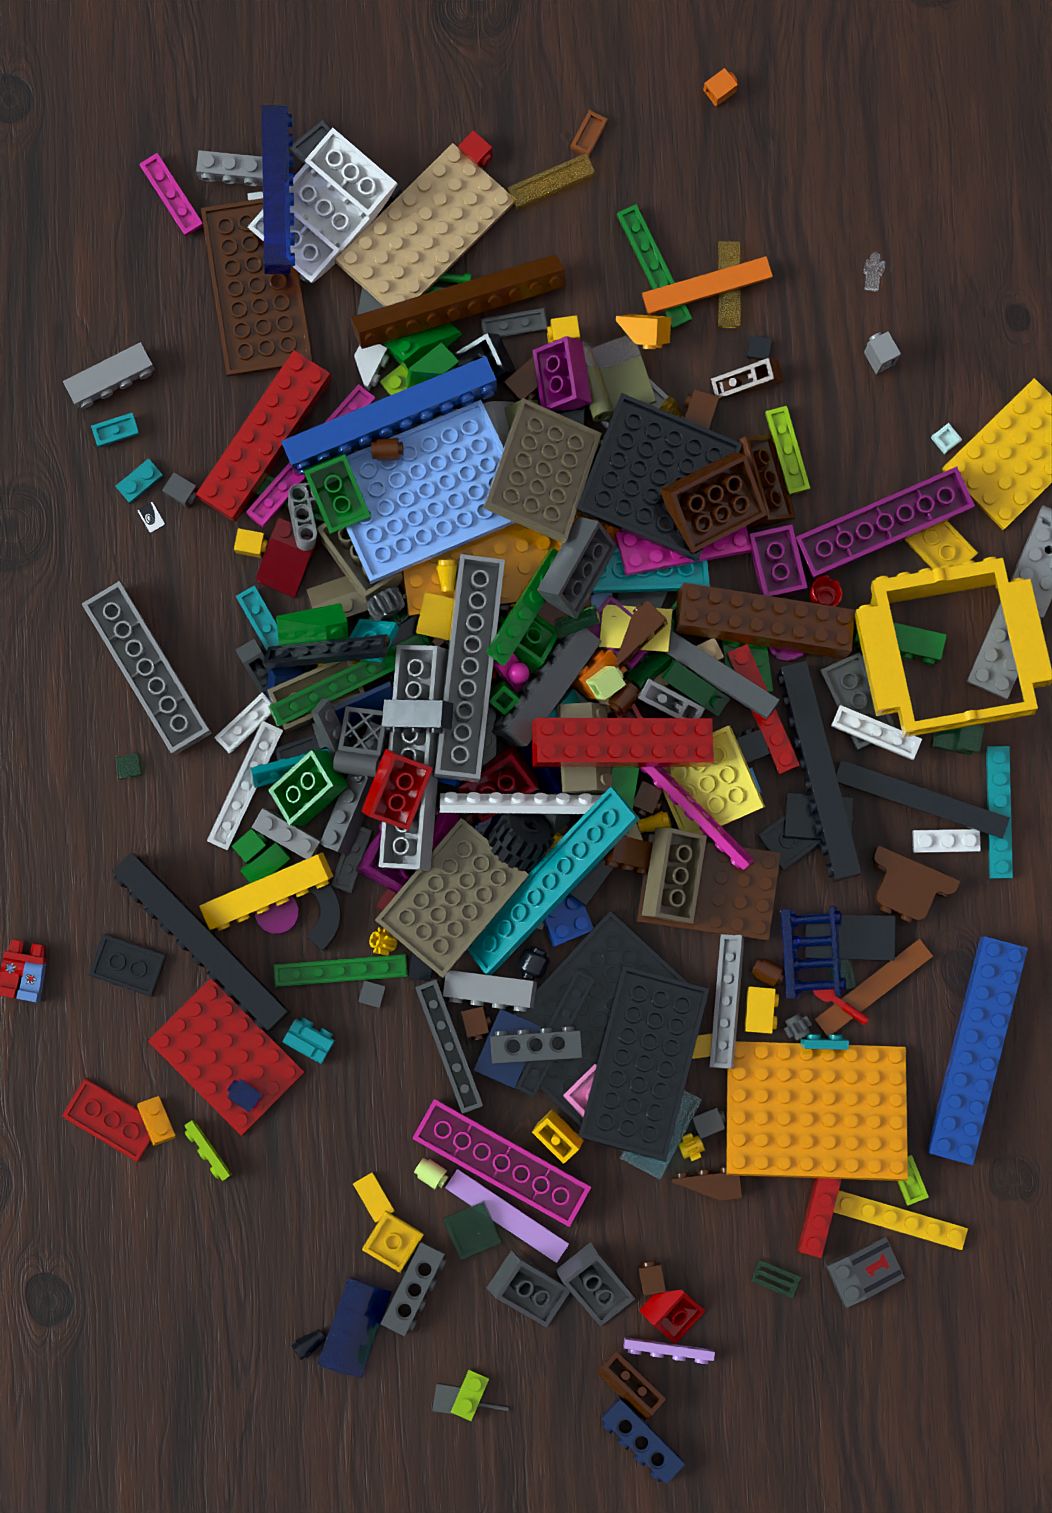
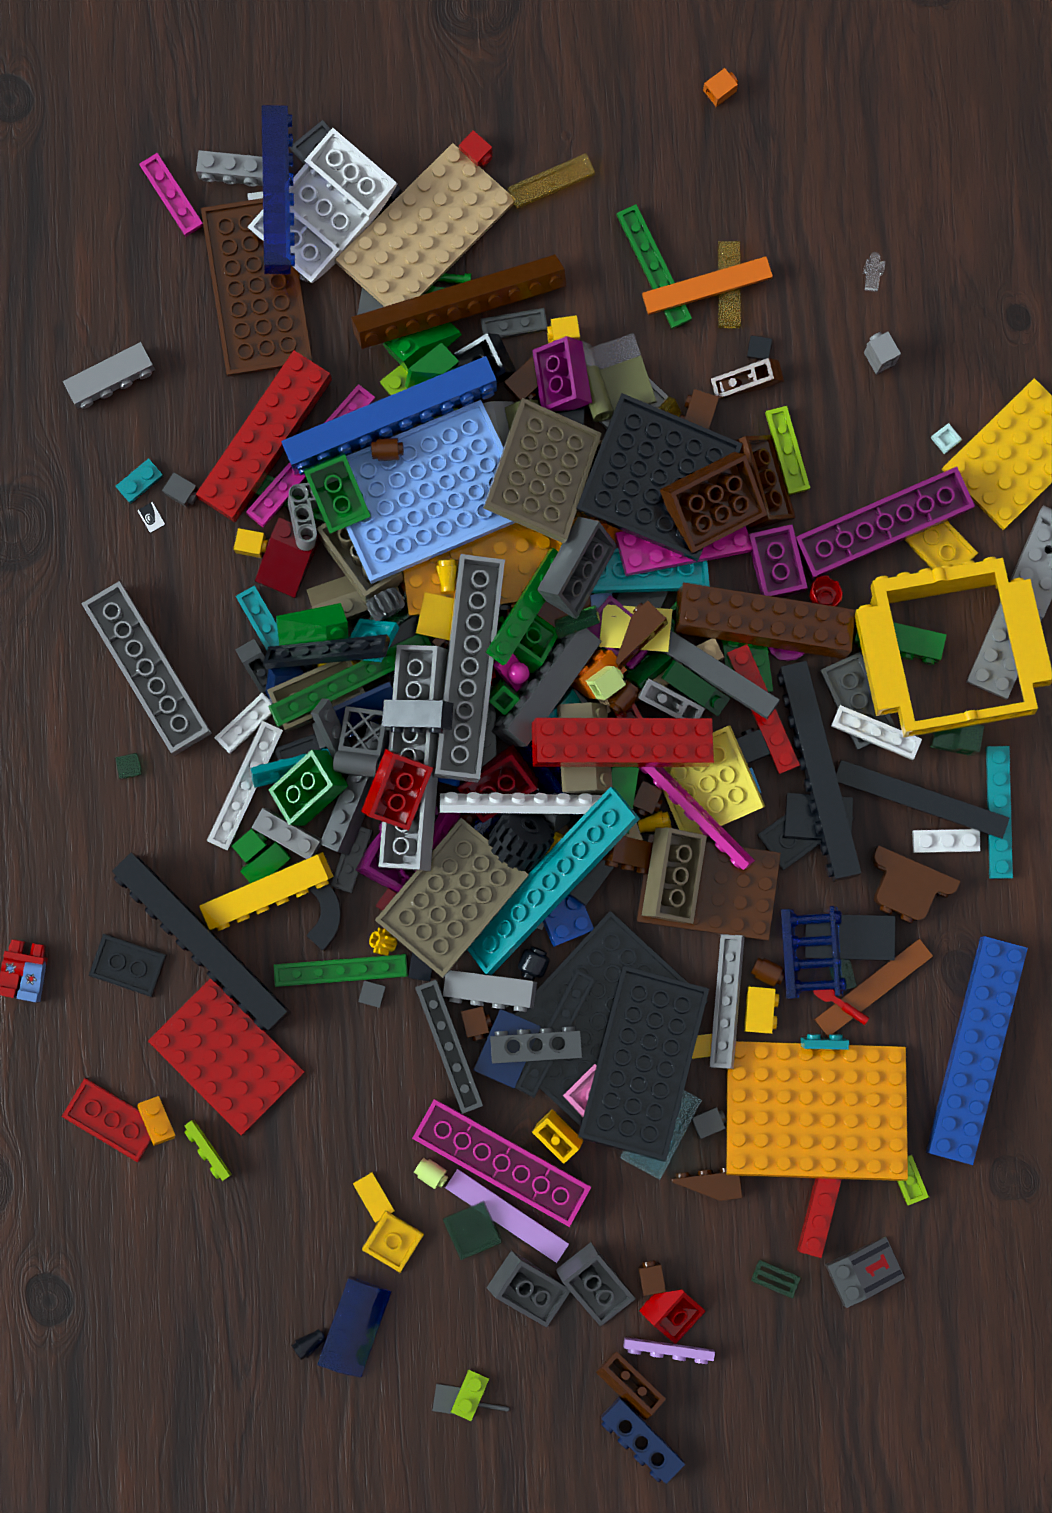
(115, 430): teal plate -> none
(244, 1094): clear blue brick -> none
(279, 918): magenta tile -> none
(309, 1040): teal brick -> none
(370, 362): white slope -> none
(393, 1318): dark grey brick -> none
(589, 133): dark orange tile -> none
(646, 329): light orange slope -> none
(691, 1147): yellow gear -> none
(797, 1026): dark grey gear -> none
(900, 1220): yellow plate -> none

